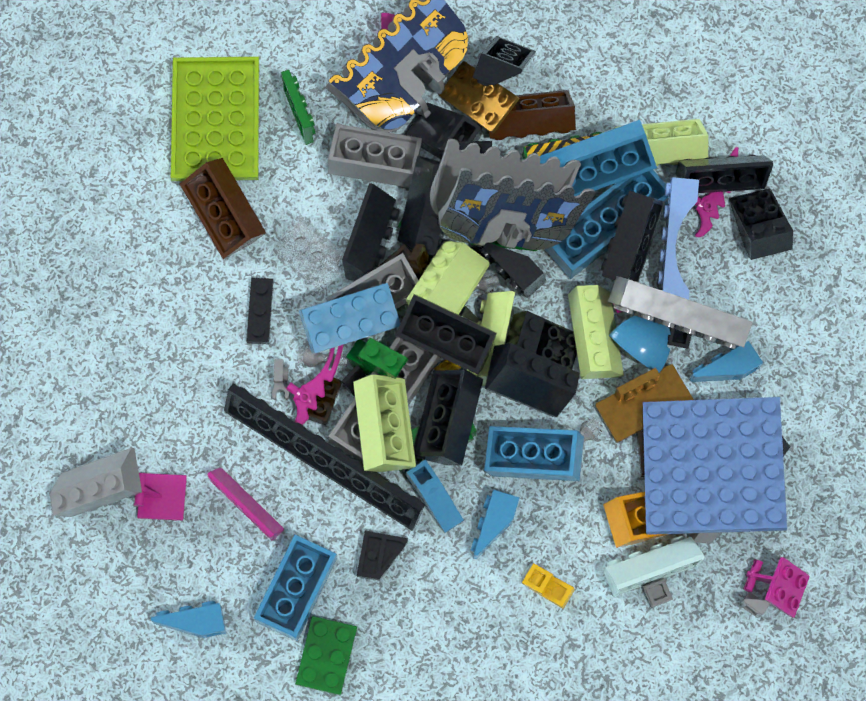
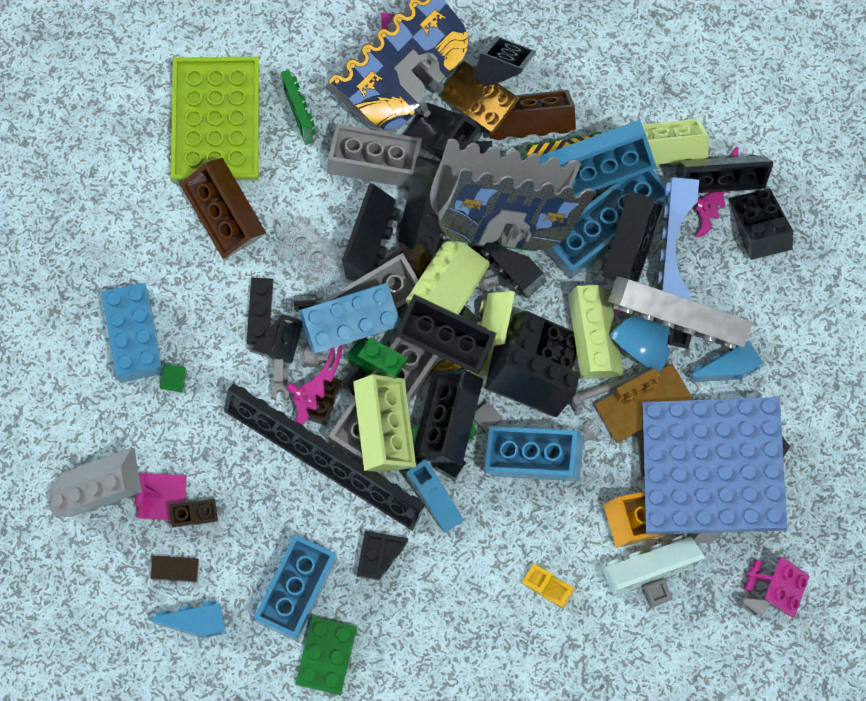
(132, 332): none -> dark azure brick
(173, 378): none -> green slope
(174, 569): none -> dark brown tile
(193, 513): none -> dark brown slope
(245, 503): dark pink slope -> none
(280, 339): none -> black wing
(304, 301): none -> black slope
(450, 471): none -> black slope
(487, 416): none -> light grey tile
(499, 516): dark azure slope -> none
(576, 400): none -> light grey piece

